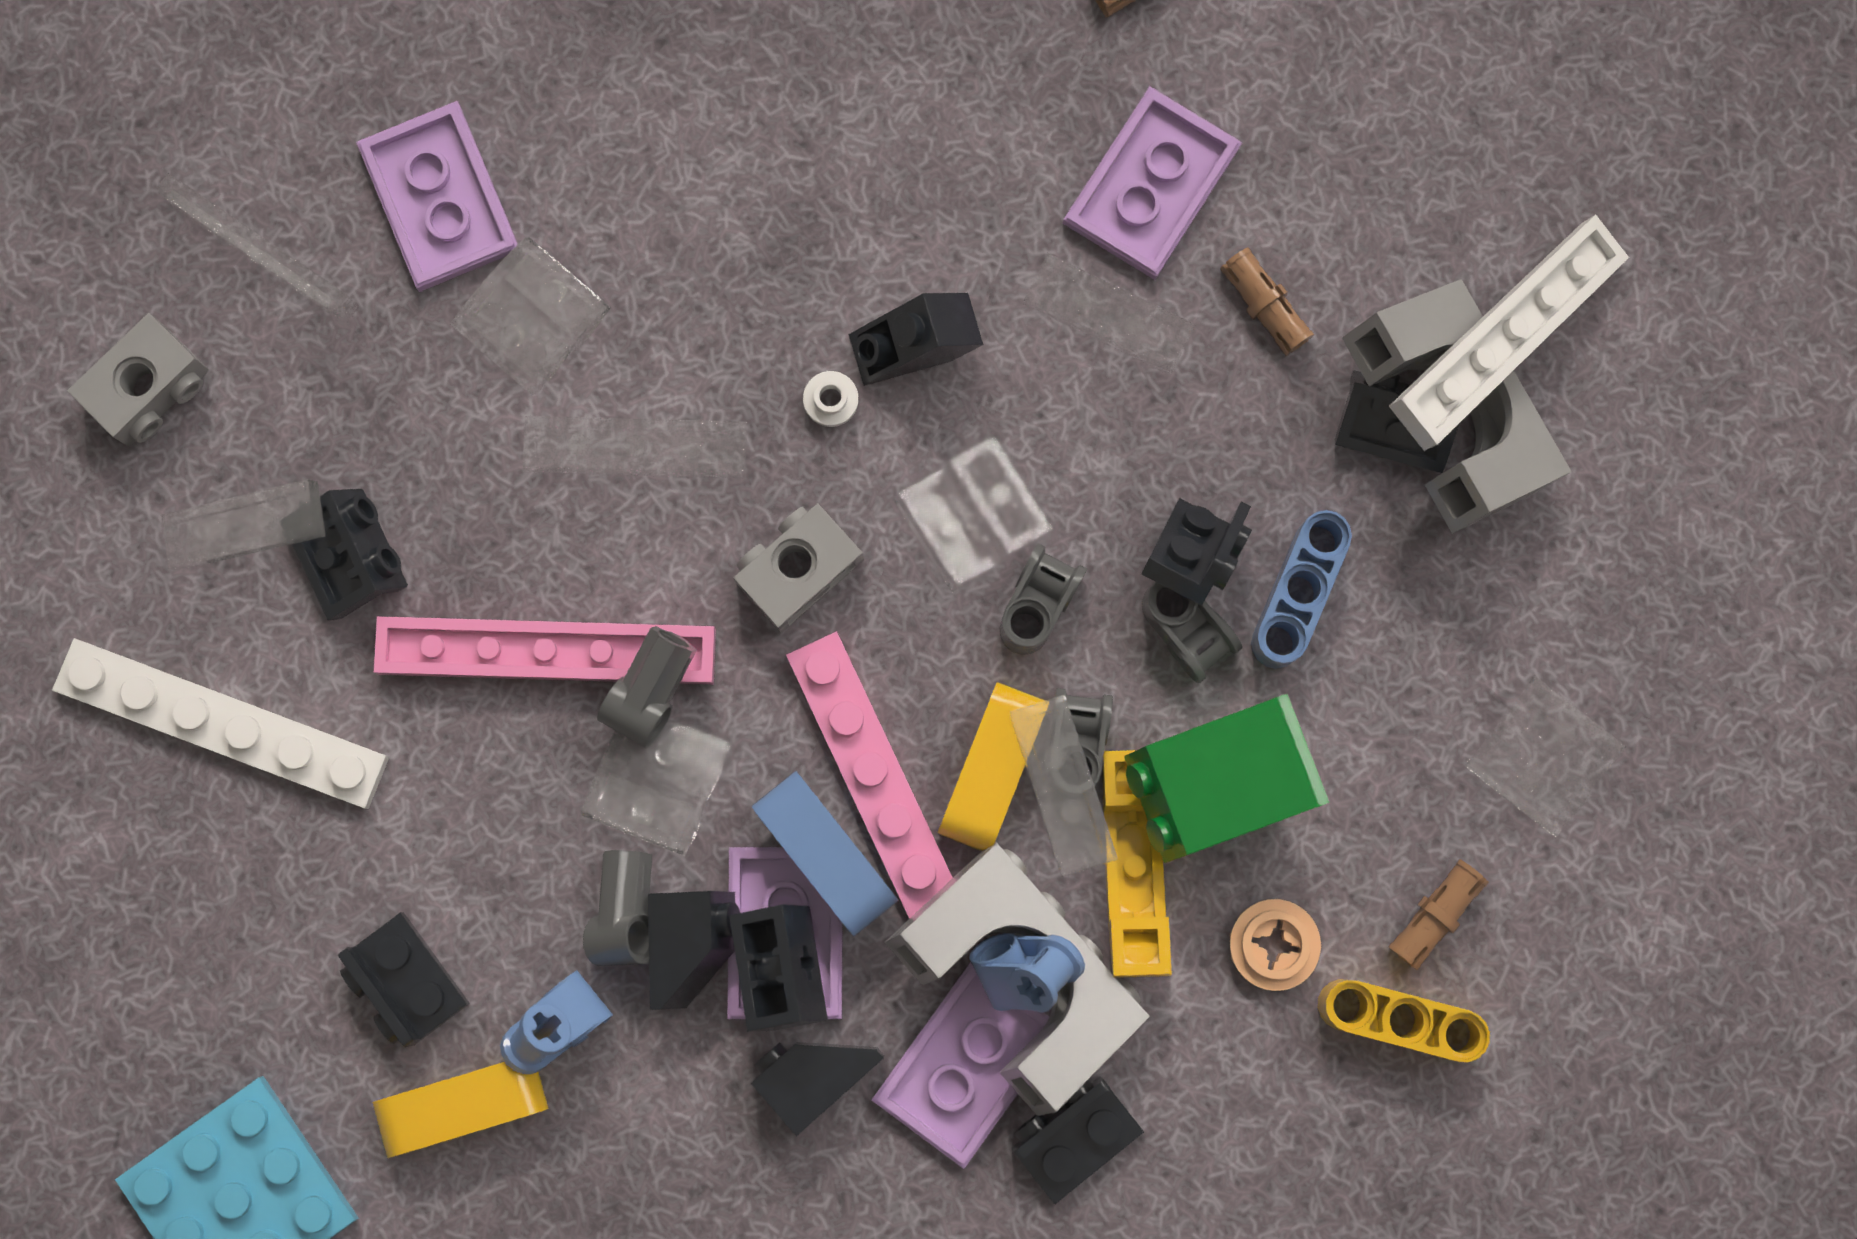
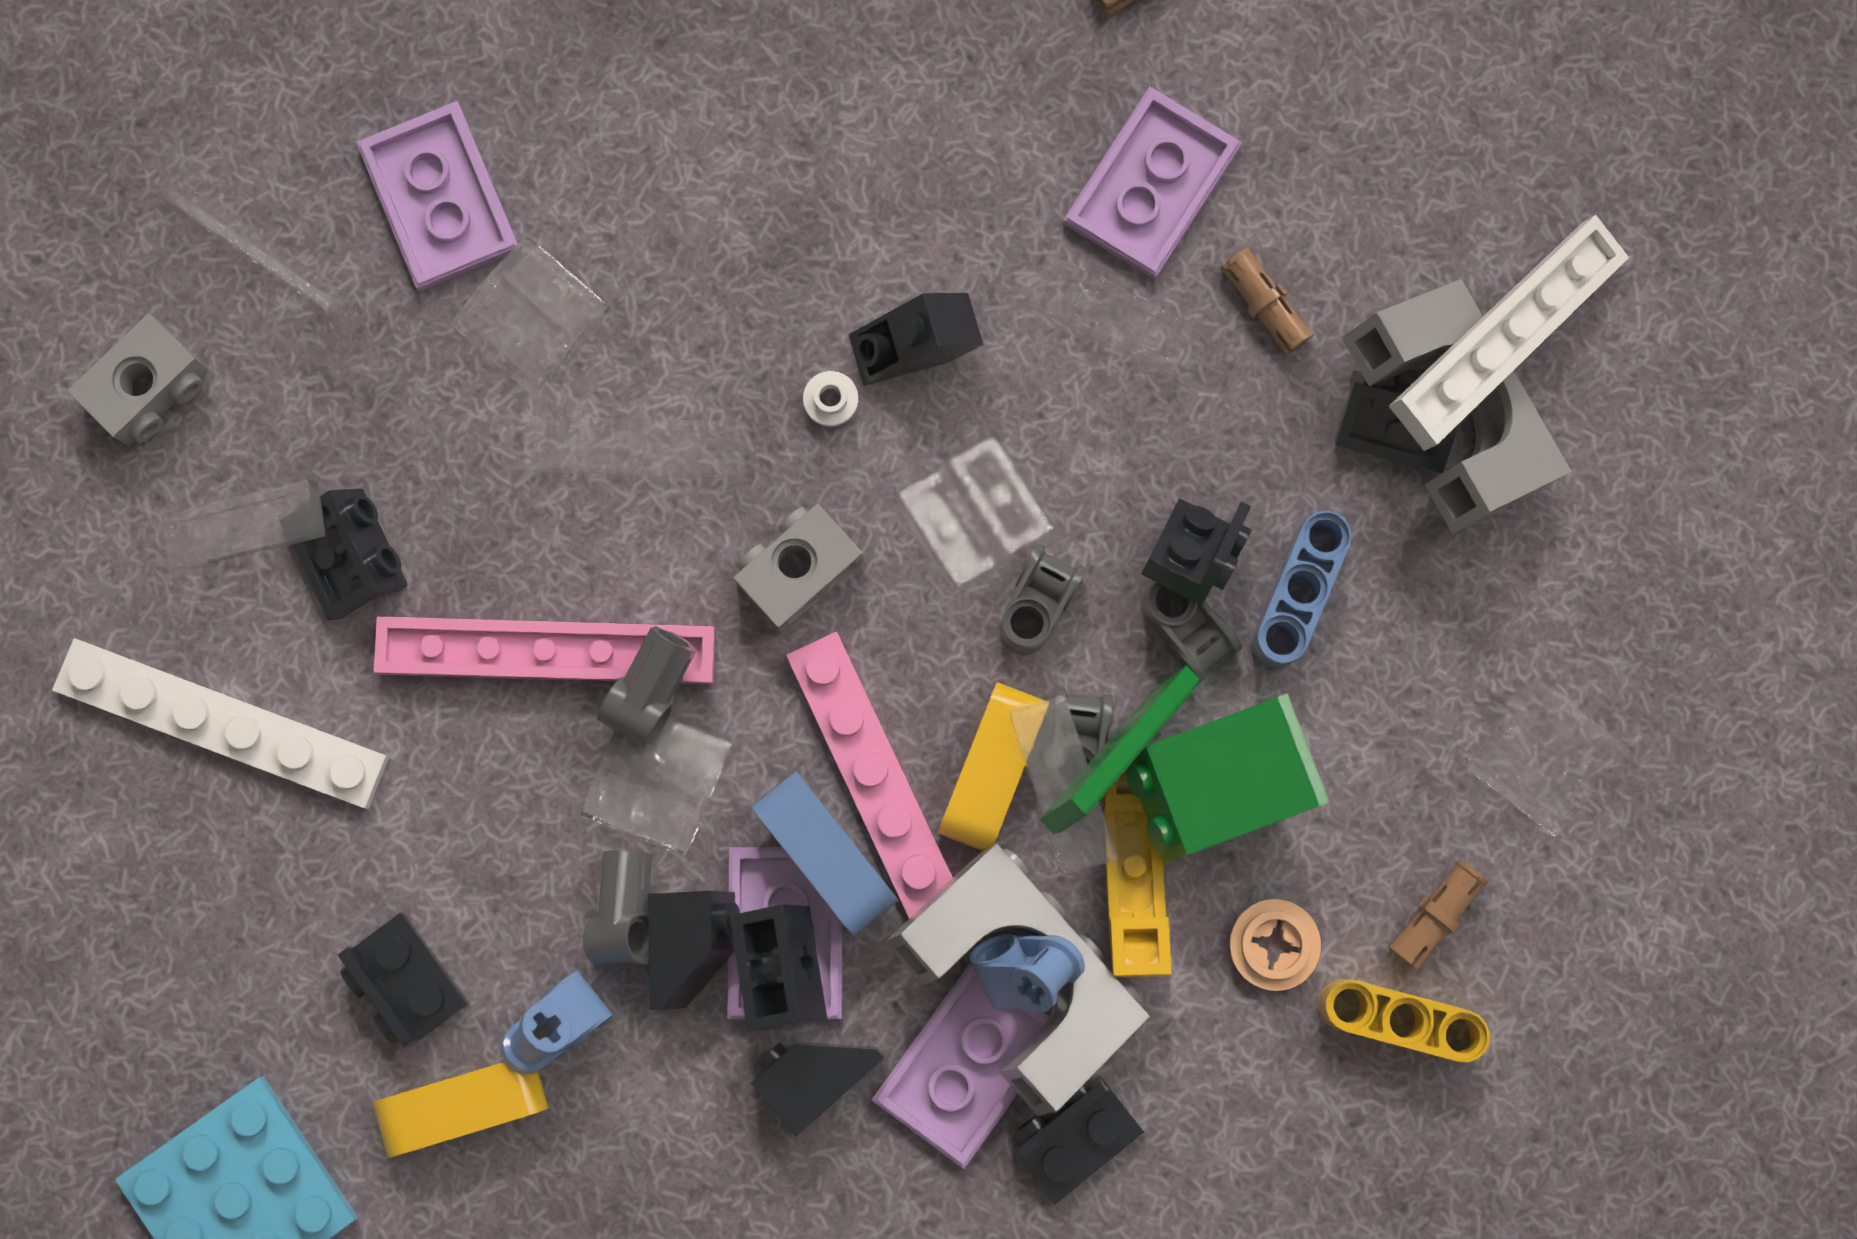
(1120, 751): none -> green tile

